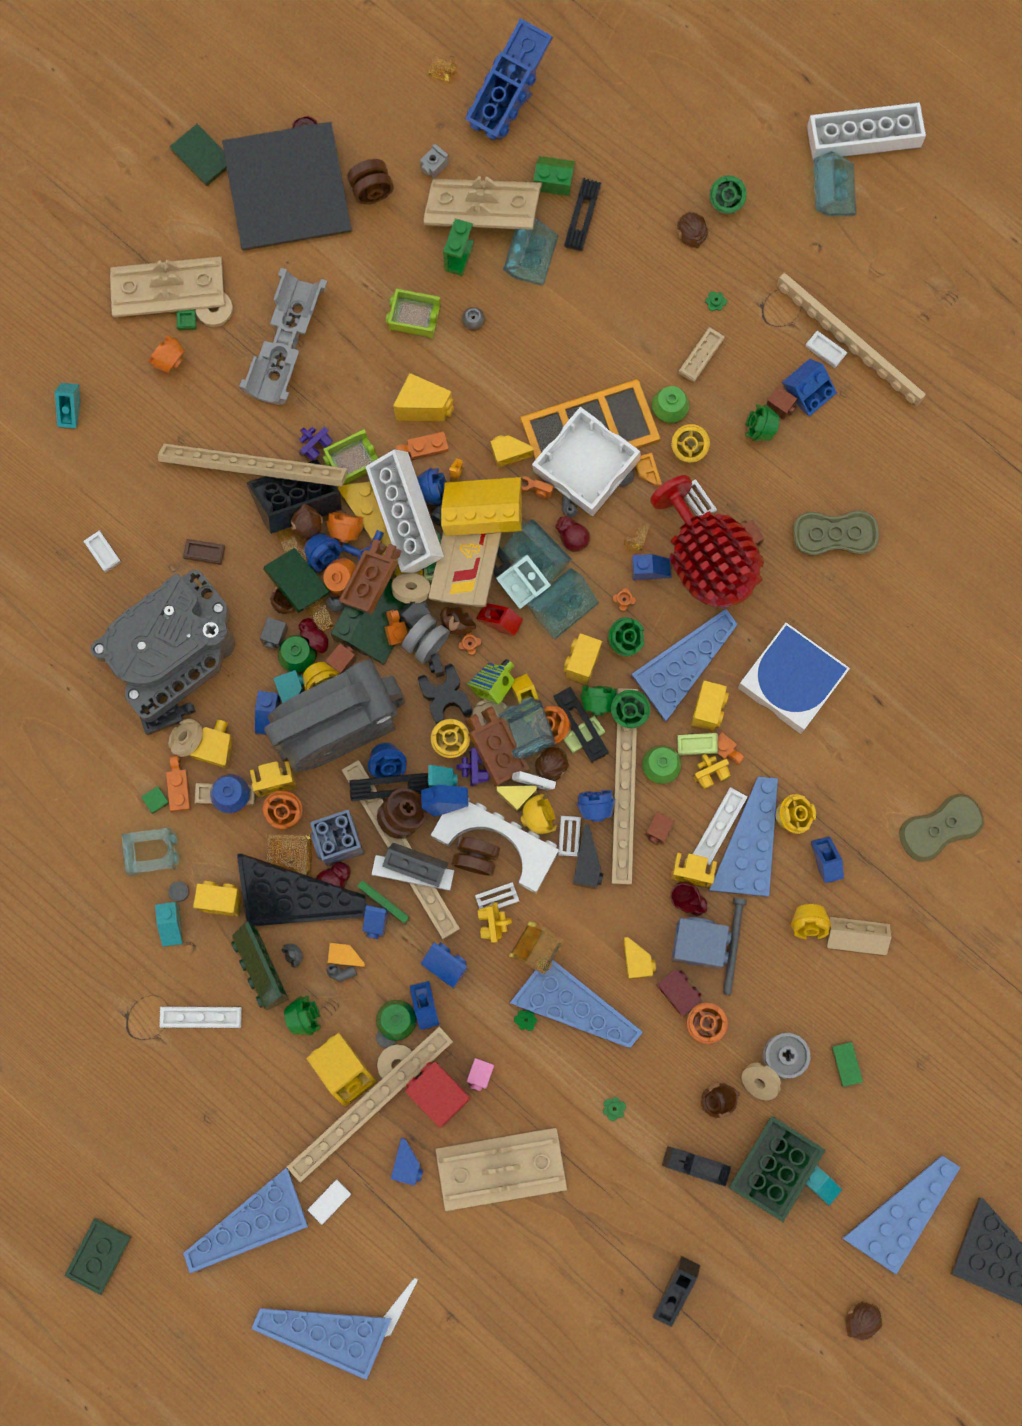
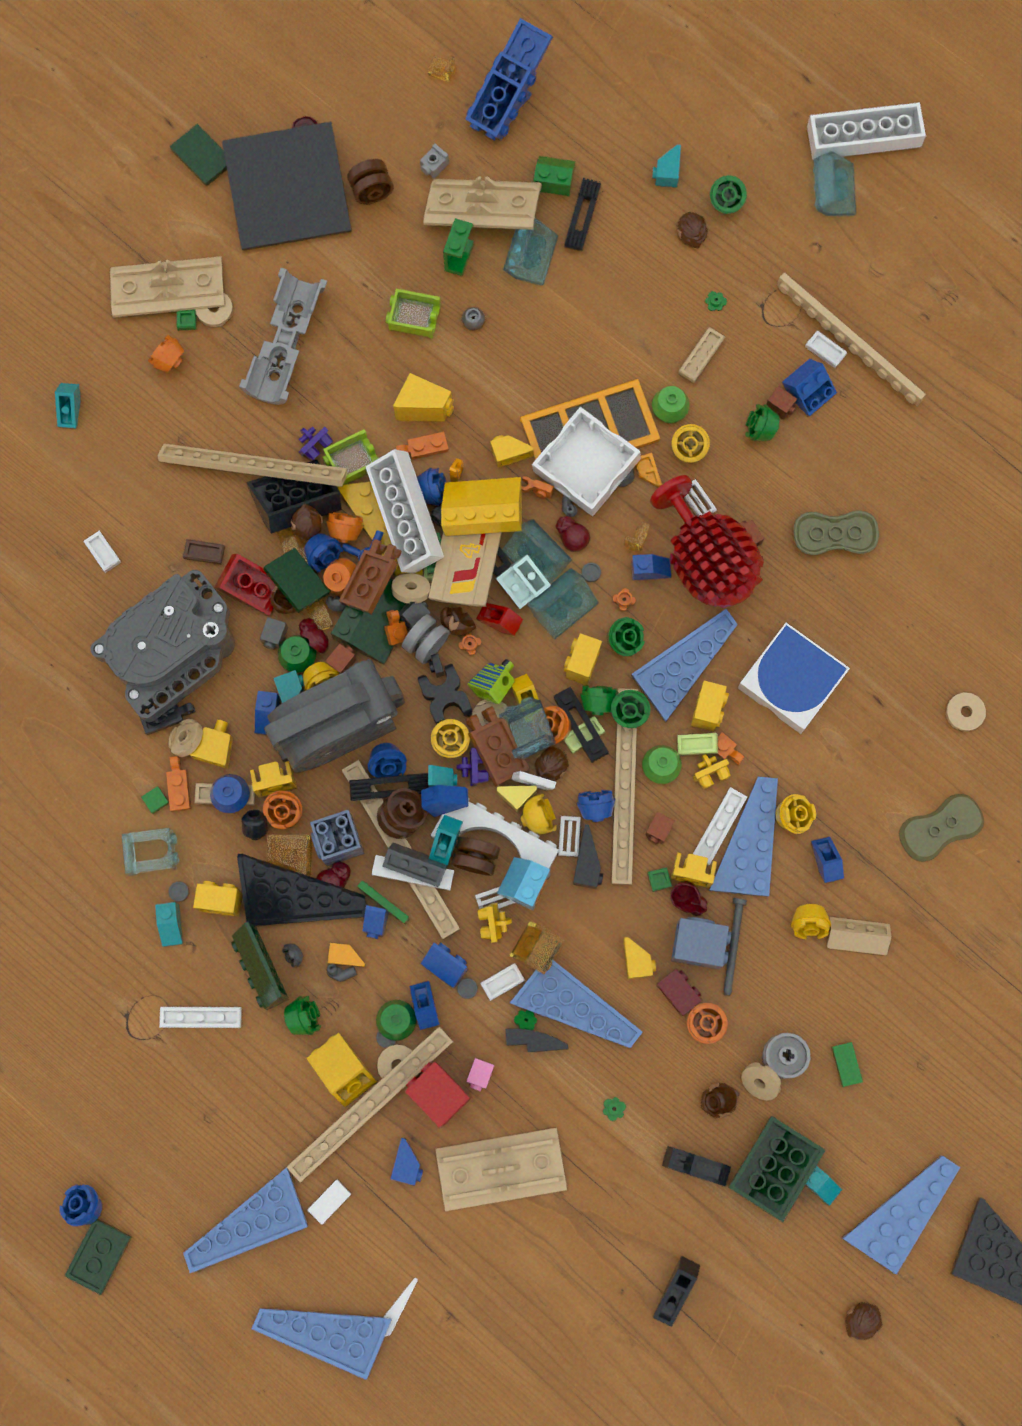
(81, 1205): none -> blue cone
(246, 584): none -> red slope
(254, 824): none -> black head
(445, 839): none -> teal slope
(467, 988): none -> dark grey piece
(502, 981): none -> white tile
(524, 882): none -> medium azure slope
(535, 1040): none -> black slope
(591, 572): none -> dark grey piece
(659, 879): none -> green tile
(668, 168): none -> teal slope
(973, 703): none -> tan tile

